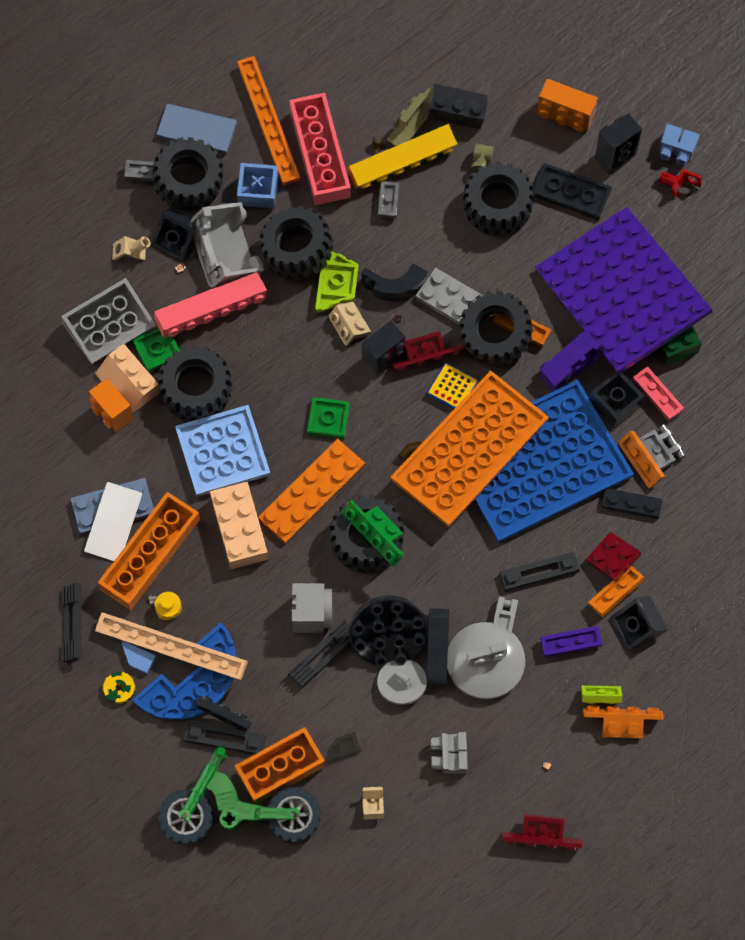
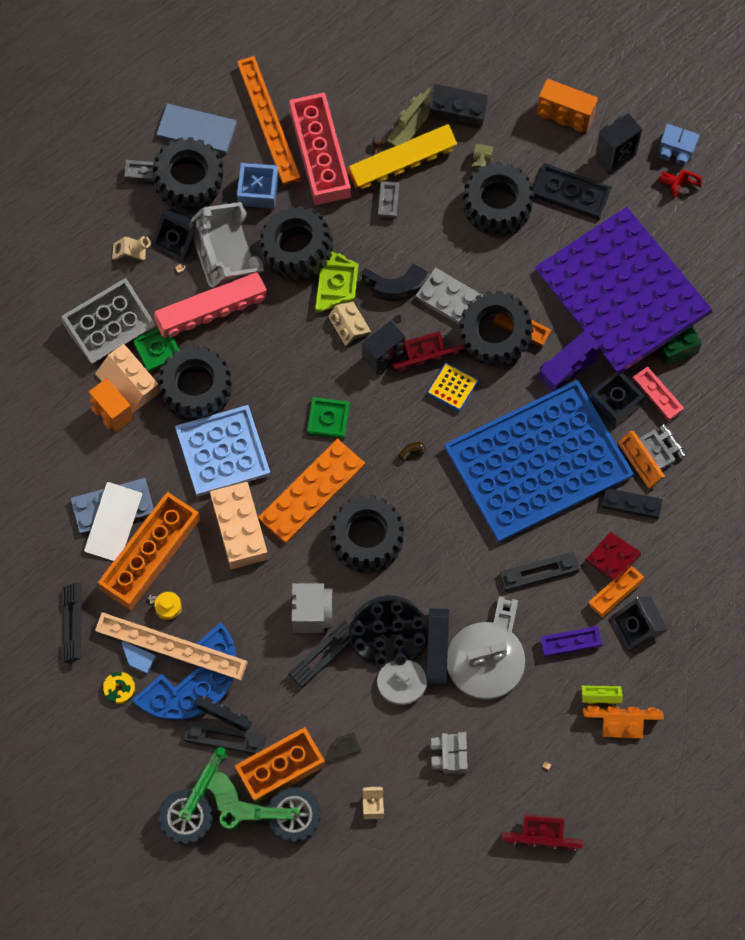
(377, 530): green bracket -> none
(469, 448): orange plate -> none

